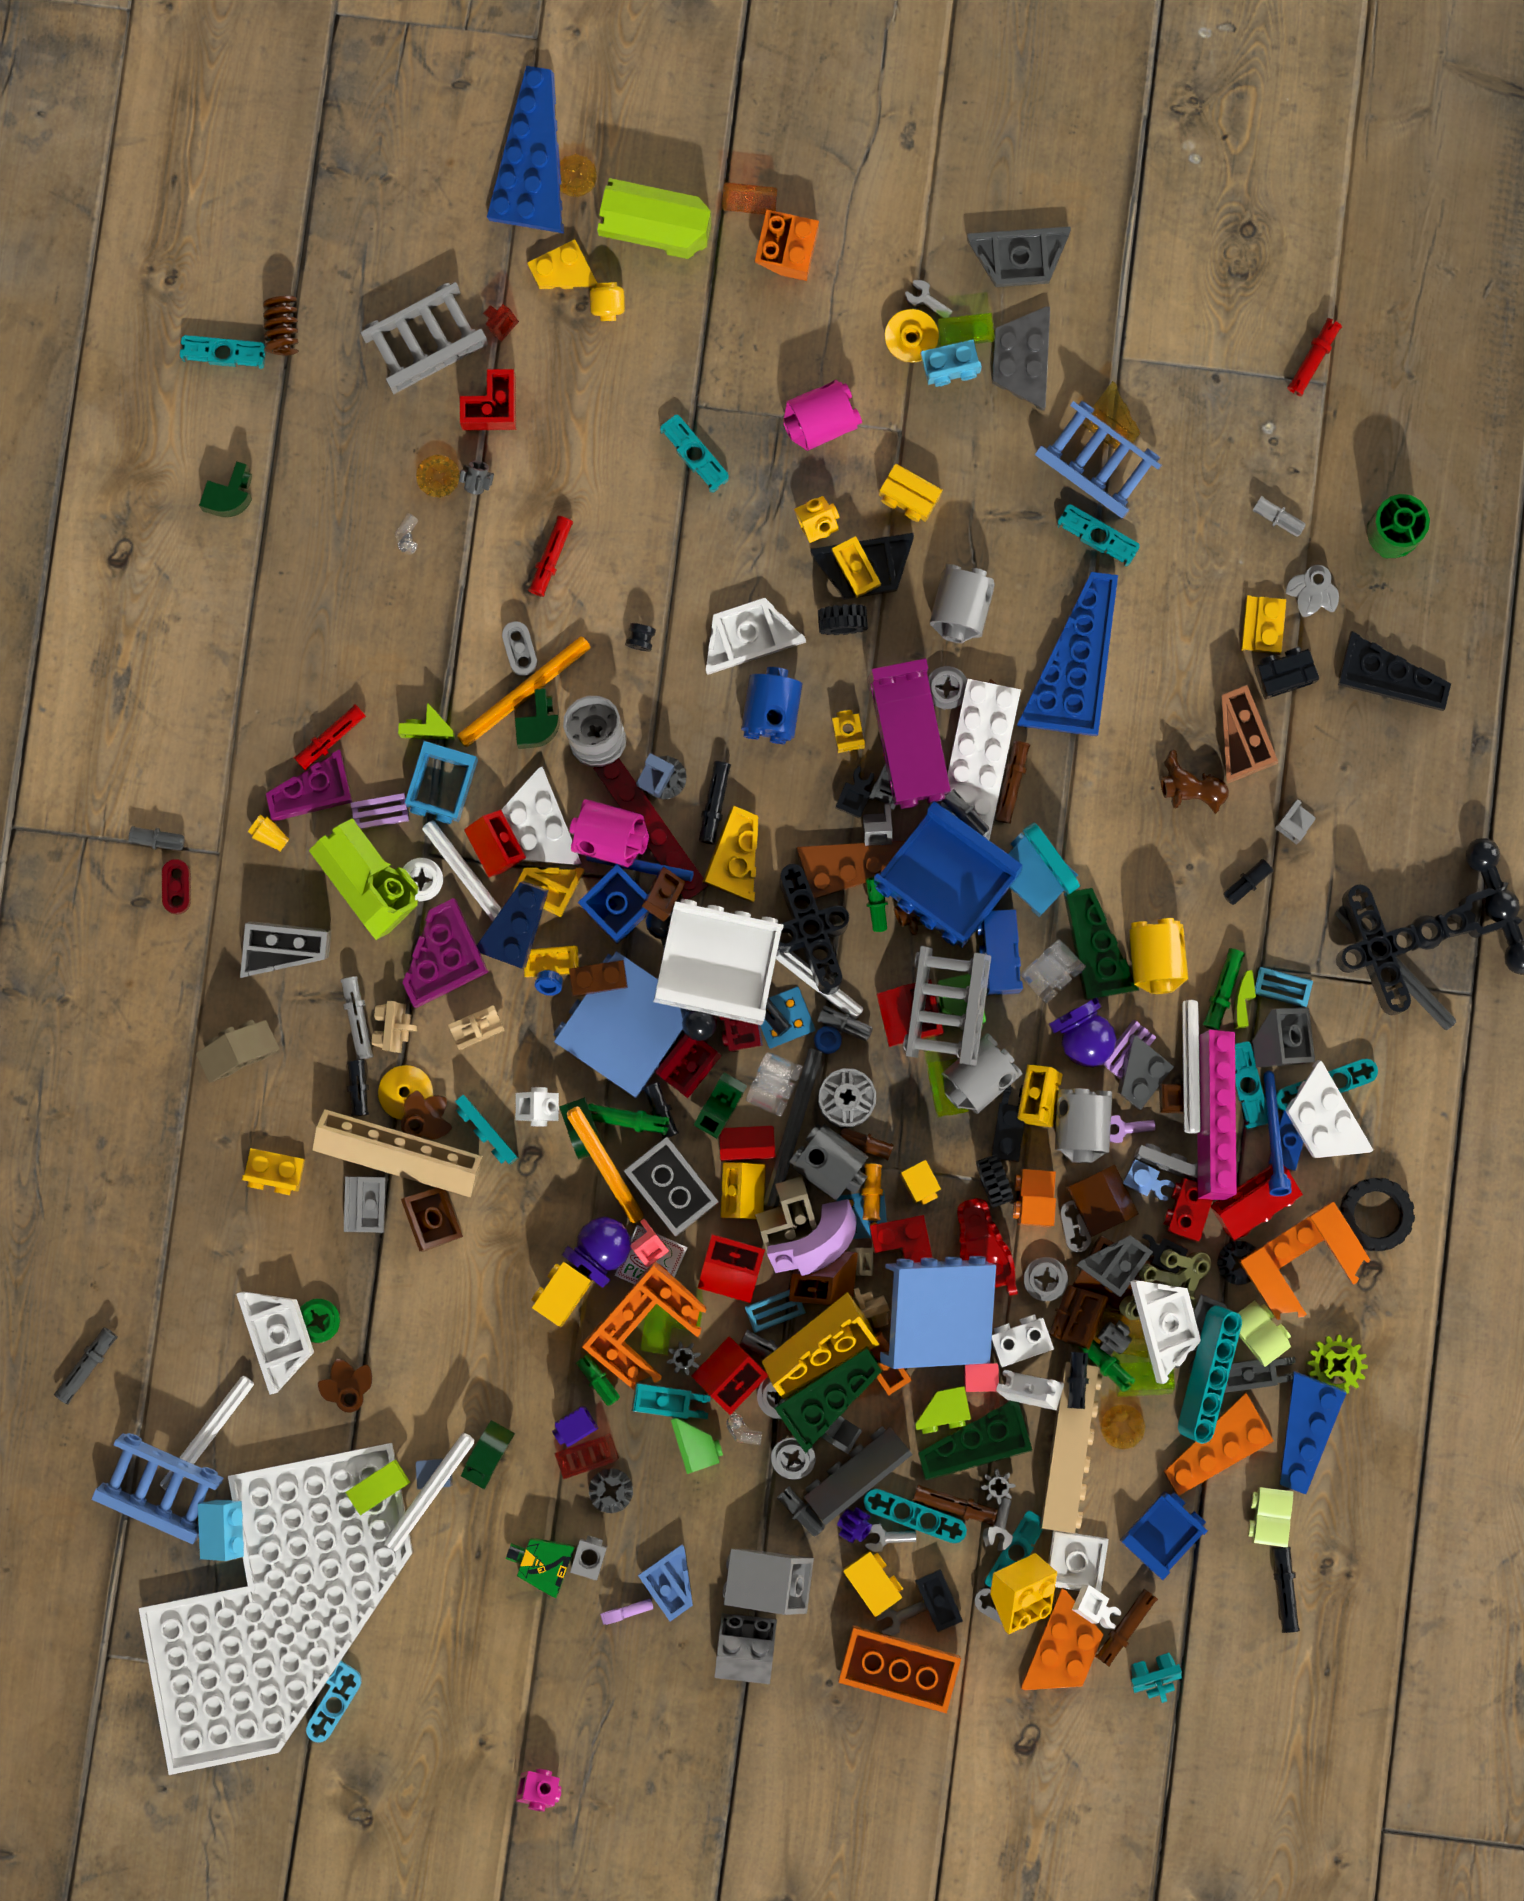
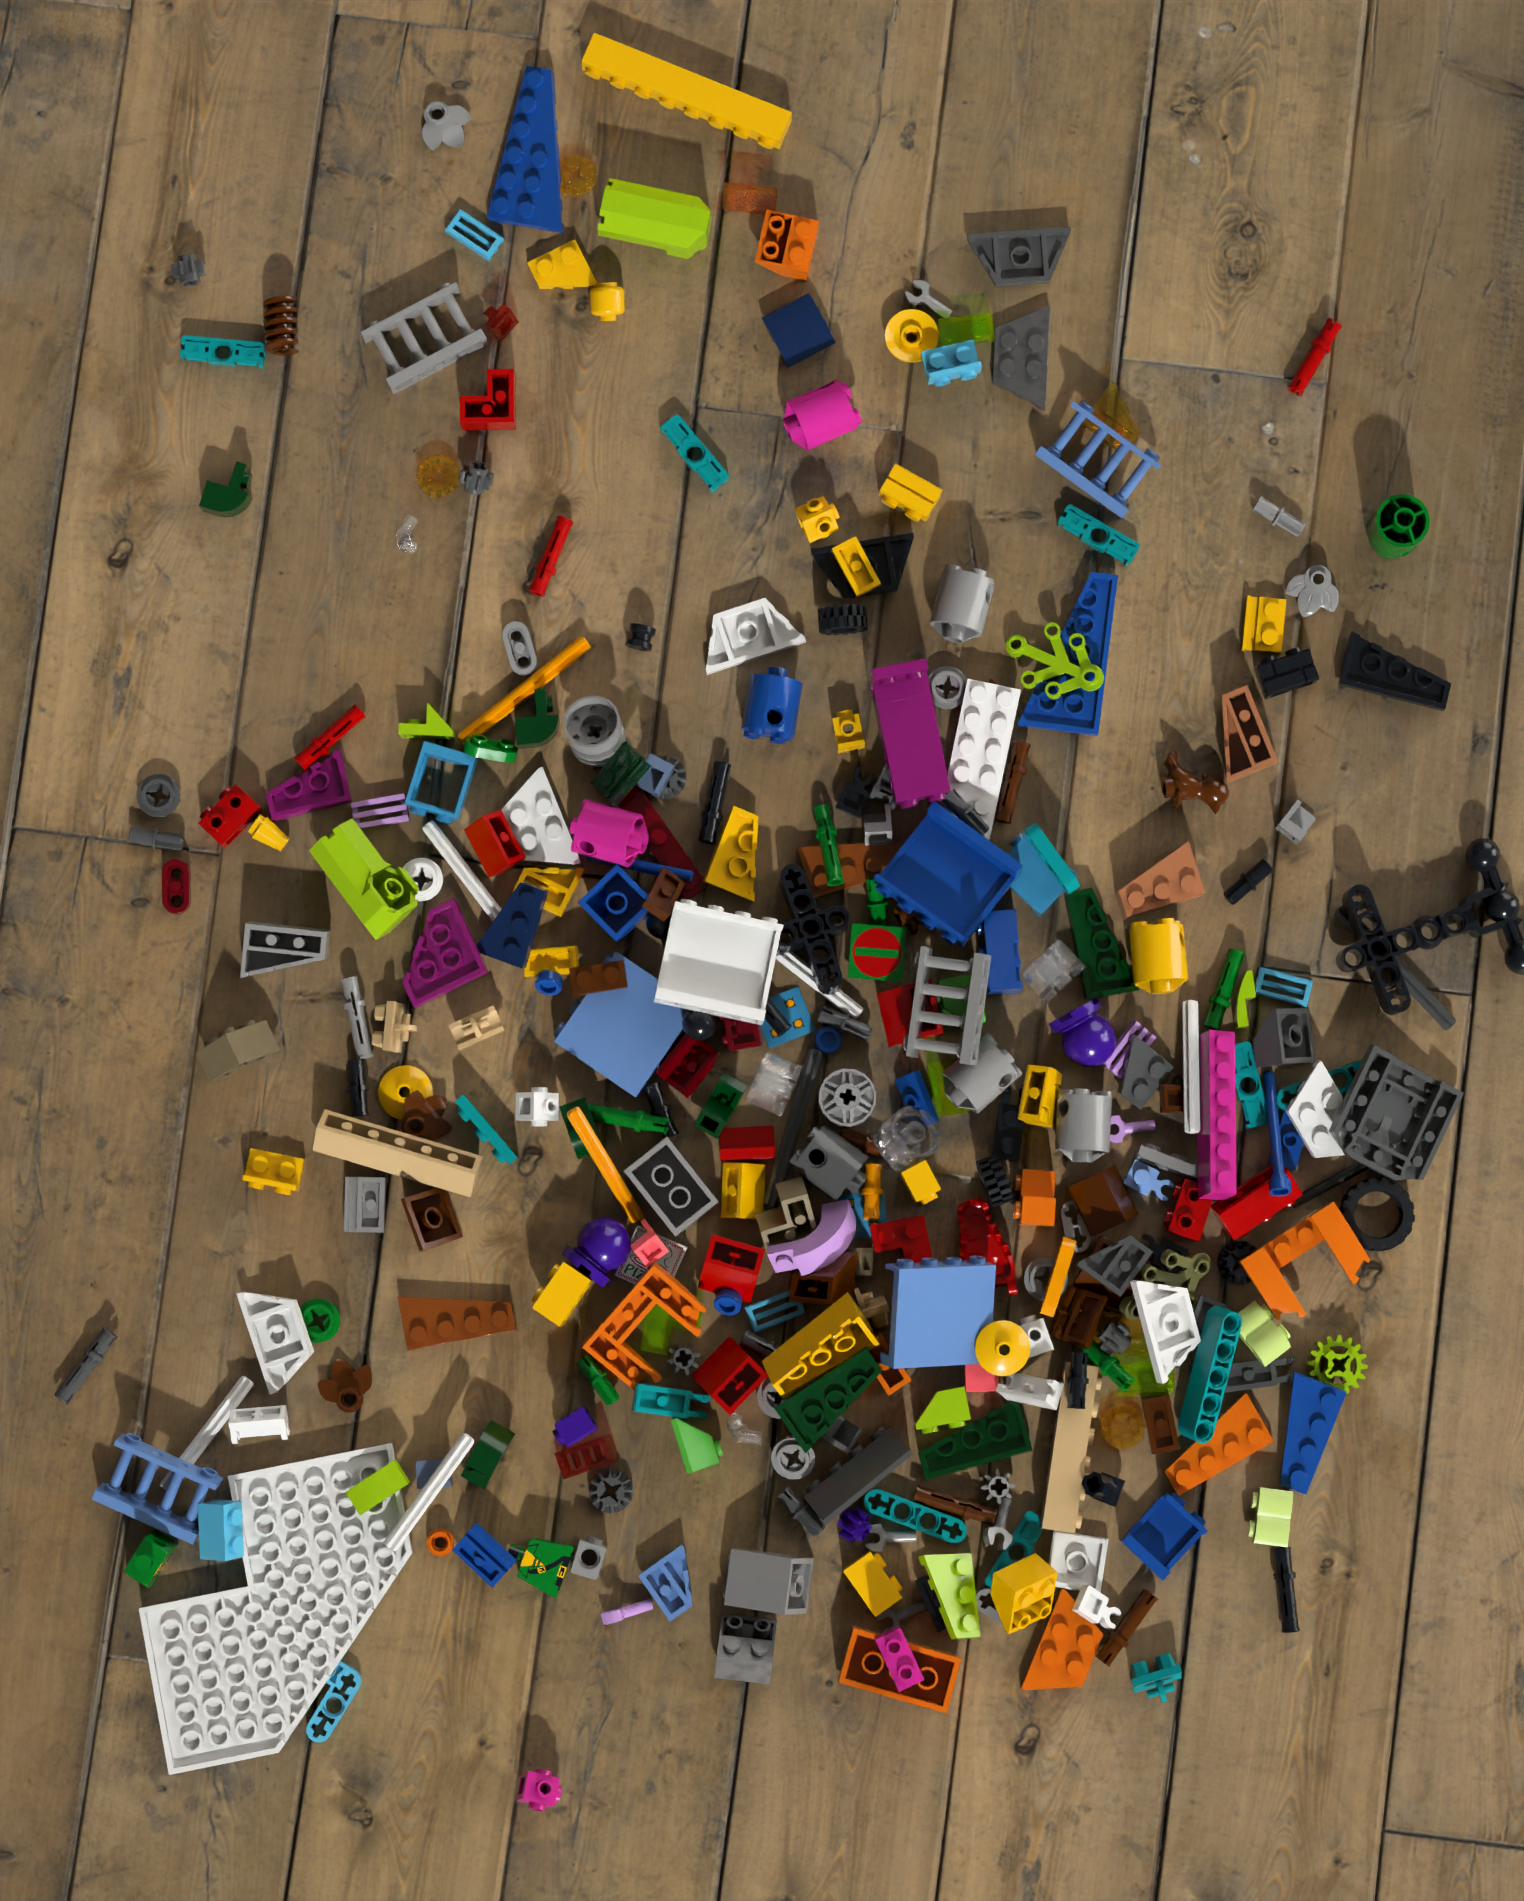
(150, 1558): none -> green torso
(152, 785): none -> dark grey gear
(188, 270): none -> dark grey gear
(229, 815): none -> red brick
(259, 1422): none -> white hinge
(433, 1548): none -> orange plate
(444, 1321): none -> dark orange wing
(447, 128): none -> light grey plate
(484, 748): none -> green plate
(484, 1555): none -> blue plate
(487, 255): none -> medium azure tile
(620, 774): none -> clear green plate
(686, 91): none -> yellow brick
(728, 1302): none -> blue tile
(798, 330): none -> dark blue slope
(826, 834): none -> green pin
(877, 952): none -> piece
(899, 1658): none -> dark pink brick
(907, 1138): none -> clear brick
(914, 1093): none -> blue plate
(955, 1588): none -> lime wing
(994, 1336): none -> yellow dish
(1057, 1277): none -> light orange beam
(1058, 664): none -> lime plant
(1103, 1487): none -> black piece
(1160, 1424): none -> reddish brown plate
(1163, 885): none -> nougat wedge
(1330, 1183): none -> pearl dark grey bar
(1393, 1116): none -> dark grey wedge

